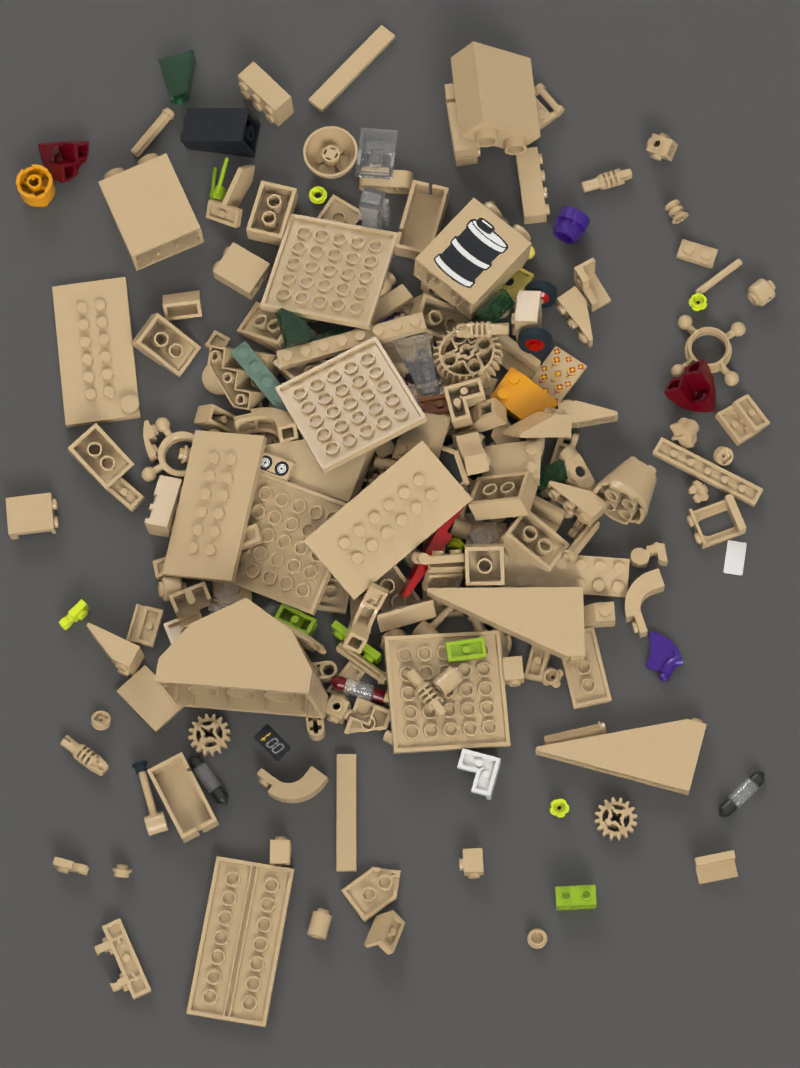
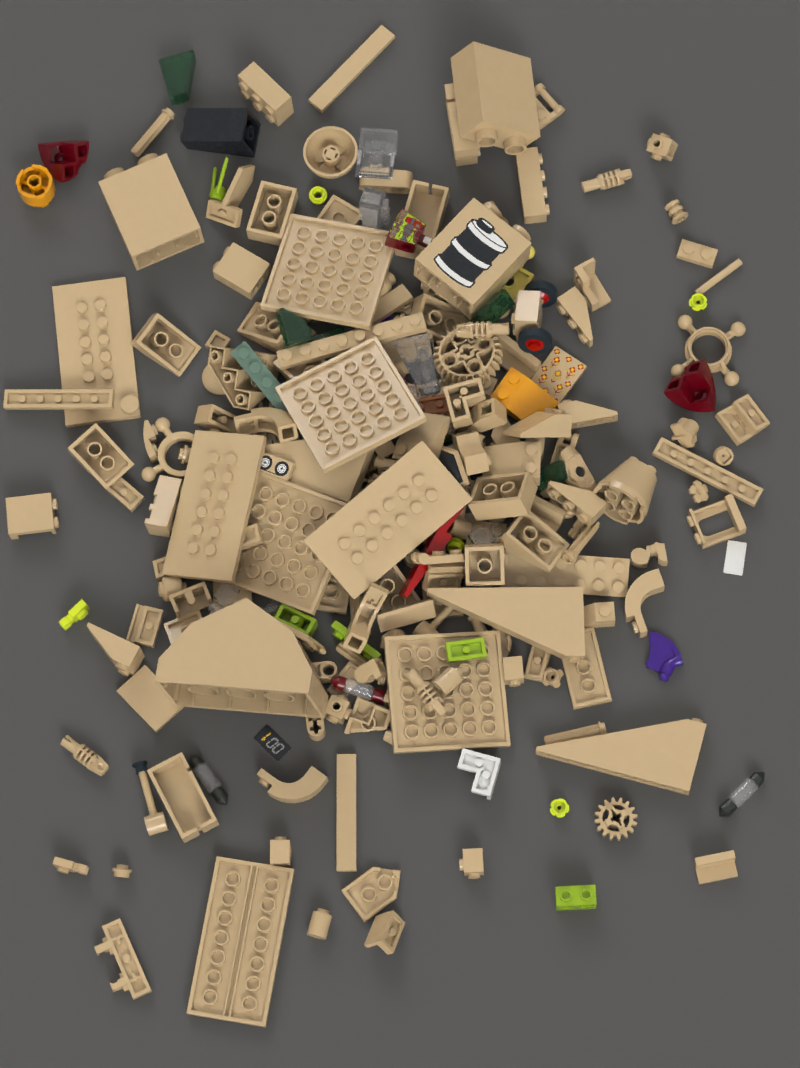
(59, 399): none -> tan plate
(100, 720): tan tile -> none
(182, 305): tan brick -> none
(214, 728): tan gear -> none
(370, 671): none -> tan leg
(407, 233): none -> torso
(537, 938): tan plate -> none
(570, 225): dark purple piece -> none
(761, 292): tan head -> none

